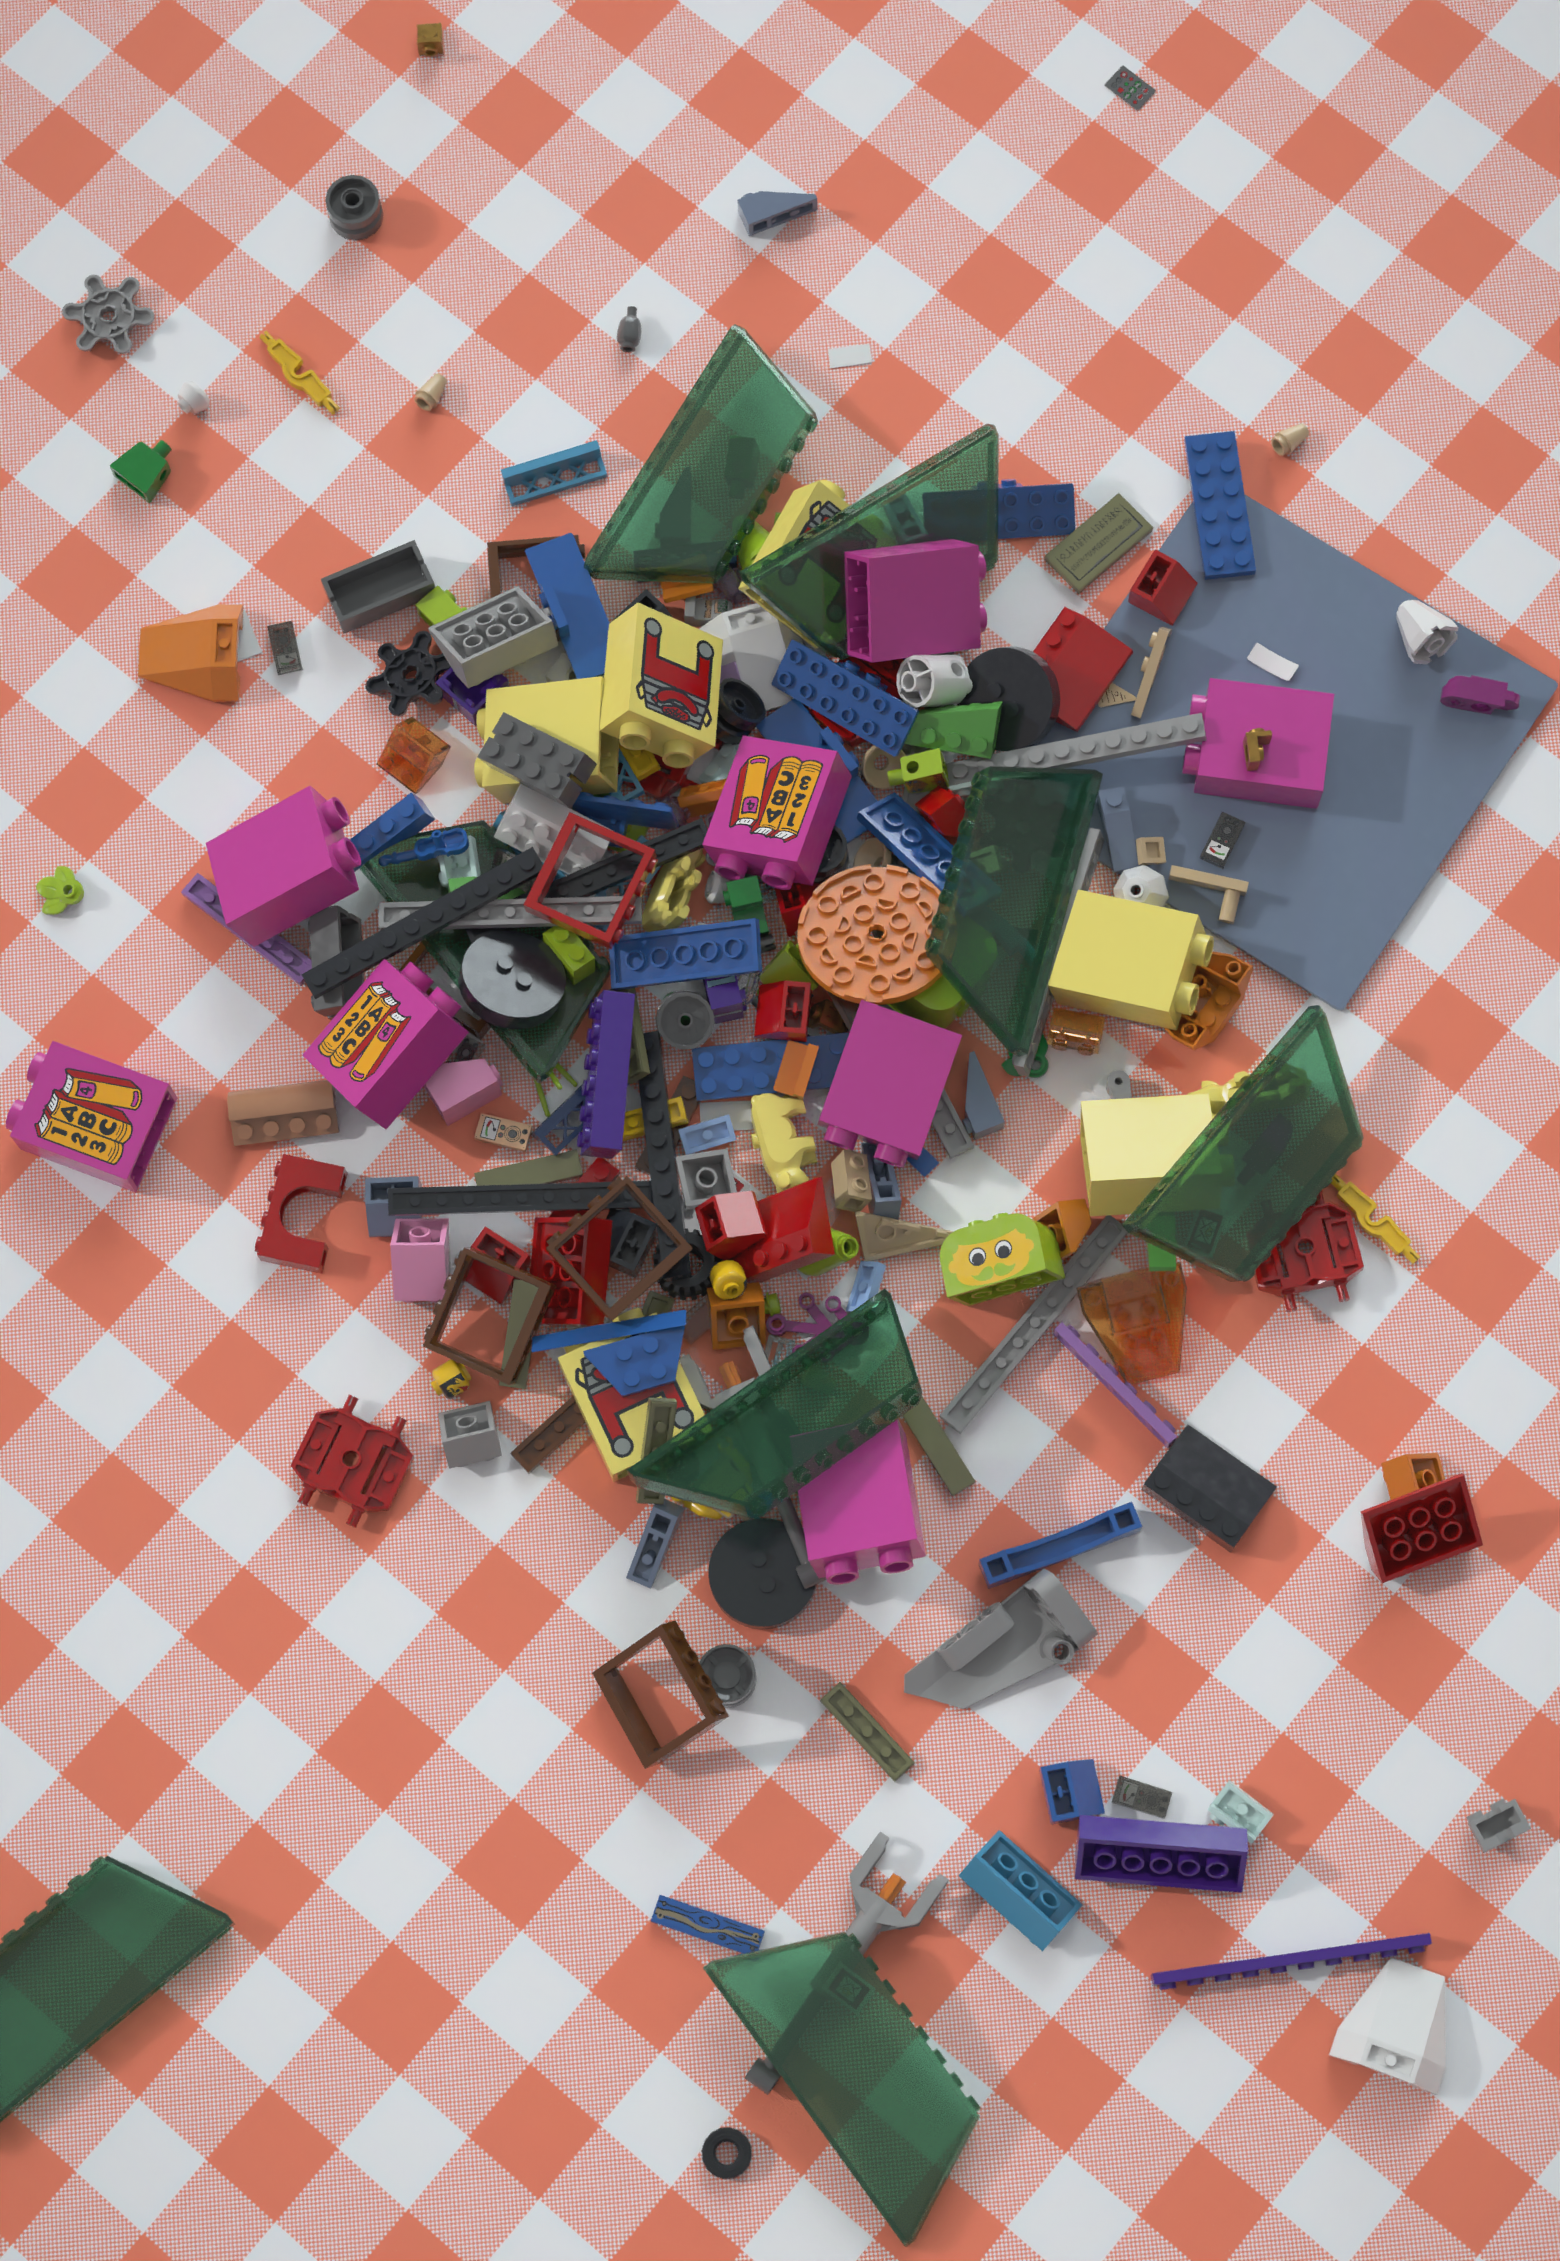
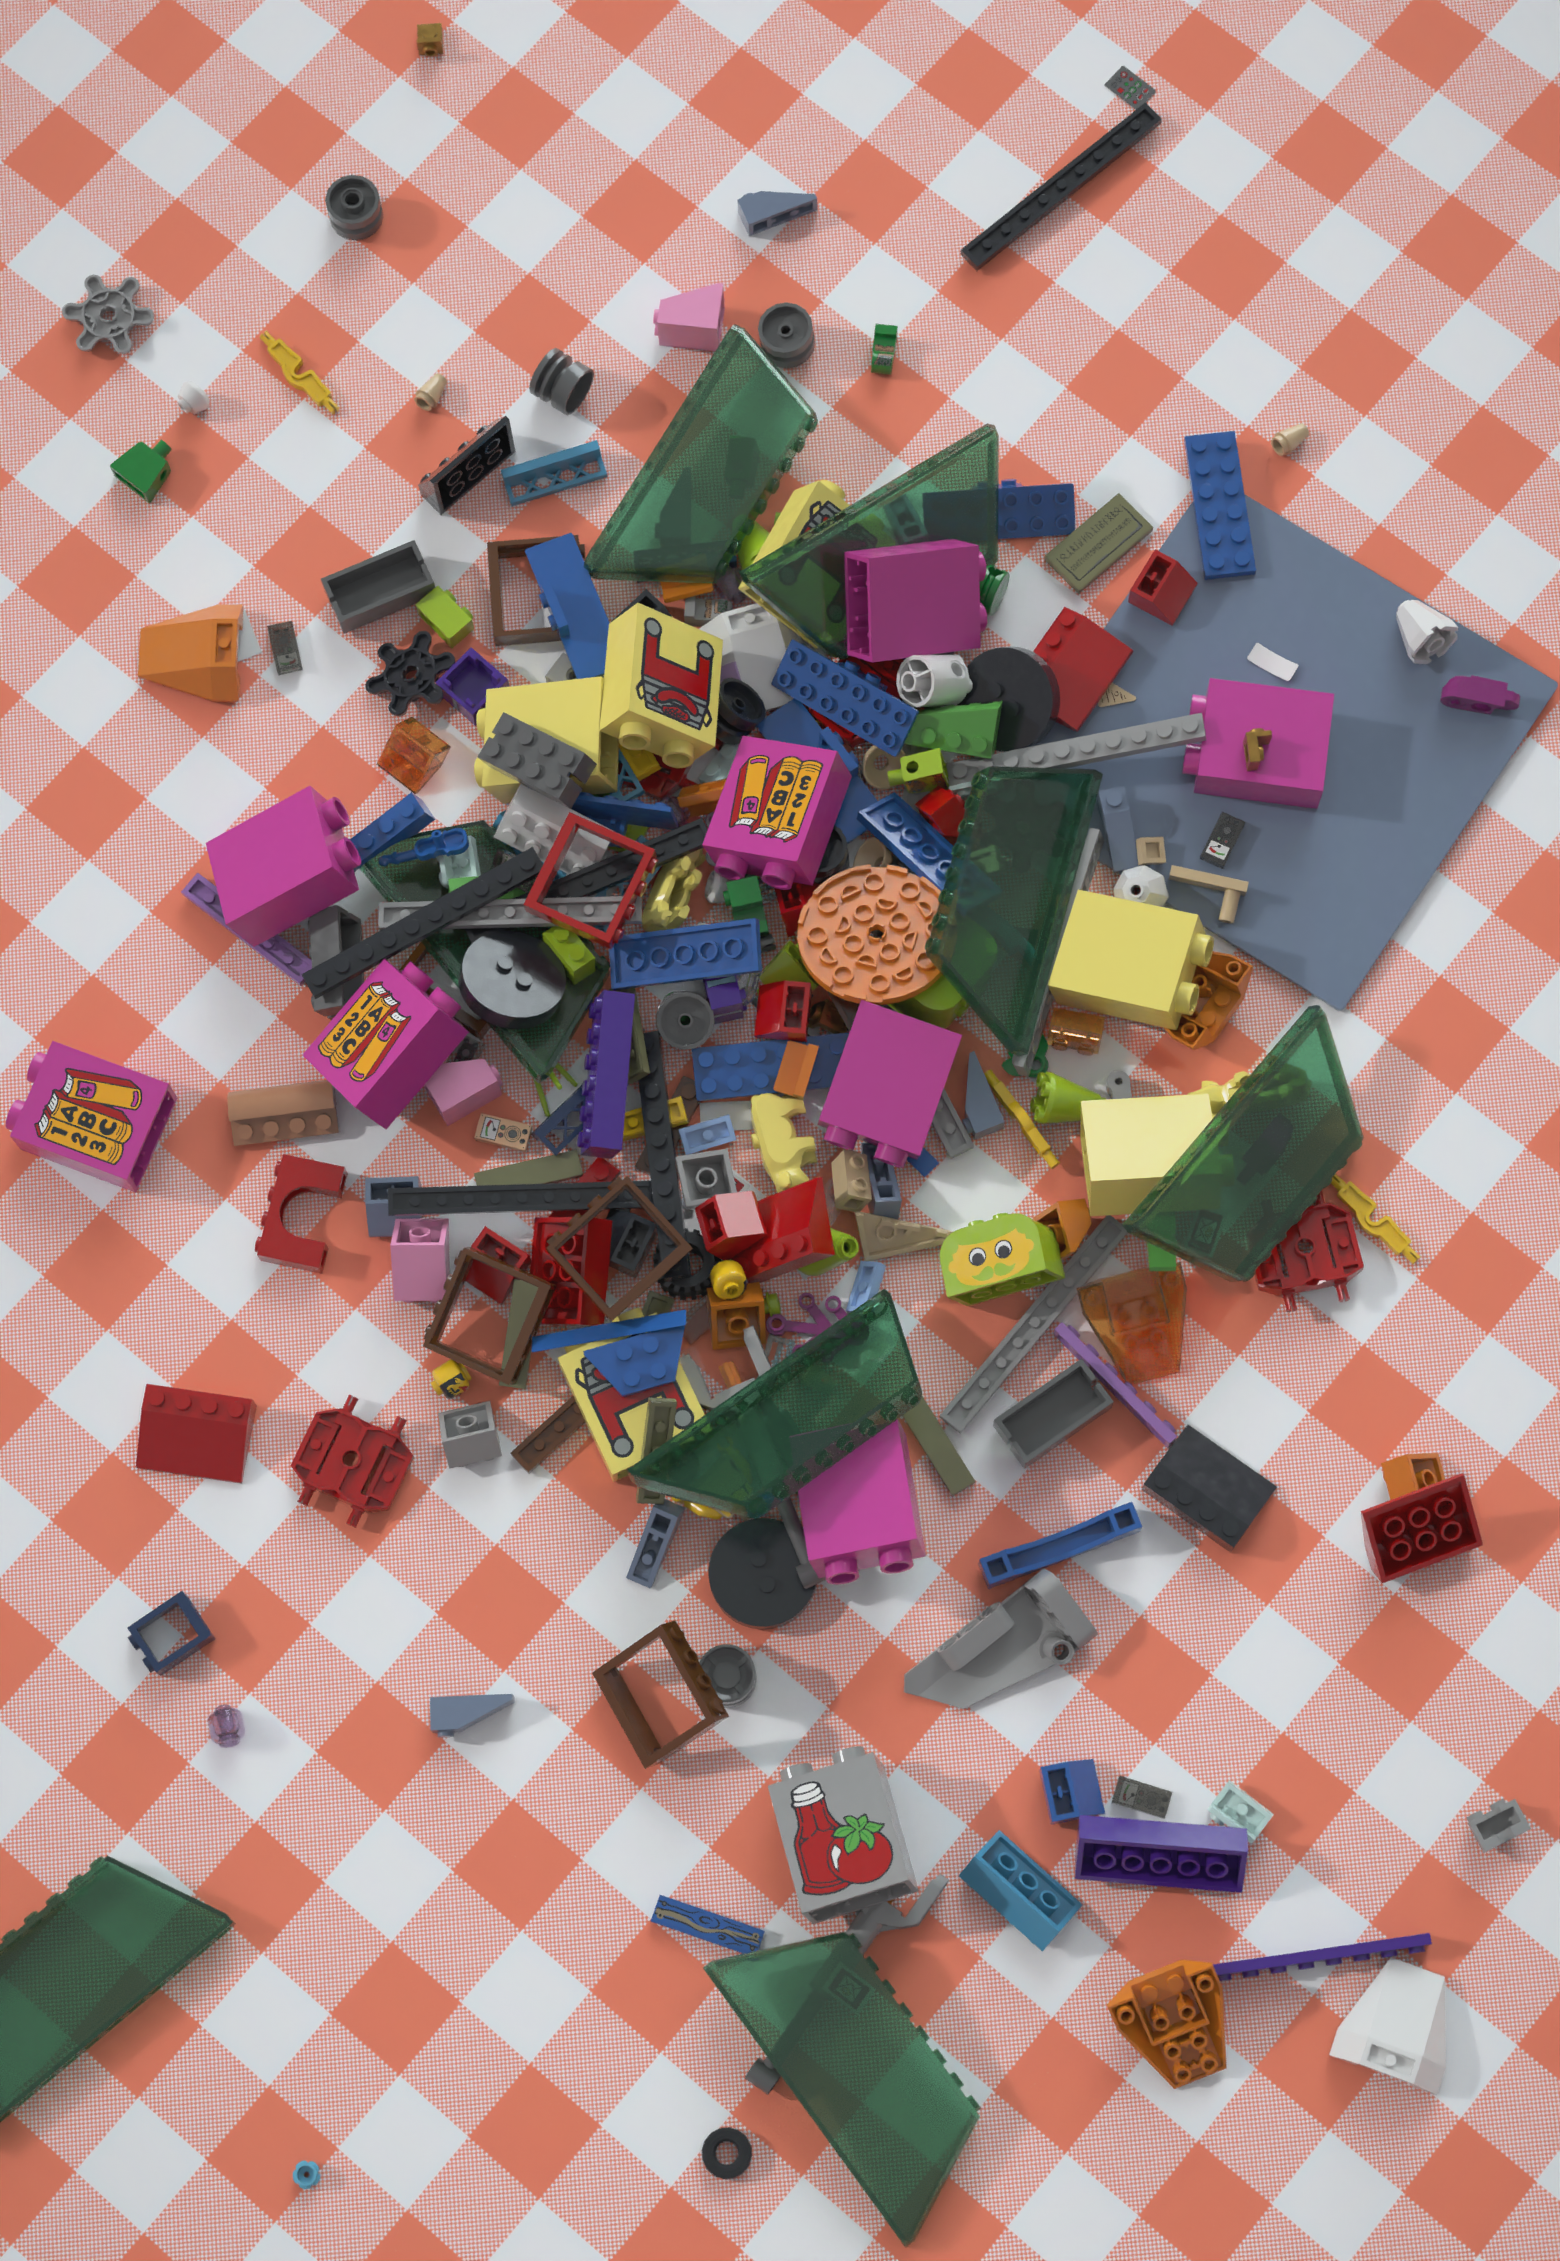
(56, 891): lime plate -> none
(195, 1433): none -> red slope
(204, 1634): none -> dark blue window
(226, 1726): none -> clear purple head
(314, 2175): none -> medium azure plate
(458, 1713): none -> sand blue slope
(468, 465): none -> black slope
(494, 636): light grey slope -> none
(561, 381): none -> dark grey wheel
(629, 331): dark grey plant -> none
(691, 319): none -> bright pink slope
(786, 334): none -> dark grey wheel
(842, 1835): none -> brick
(850, 355): white sticker -> none
(867, 1732): olive tile -> none
(884, 348): none -> green leg
(993, 588): none -> green head
(1016, 1111): none -> yellow piece
(1052, 1413): none -> dark grey piece
(1059, 1099): none -> lime cone
(1061, 186): none -> black plate
(1150, 667): tan wing -> none
(1175, 2020): none -> orange wedge

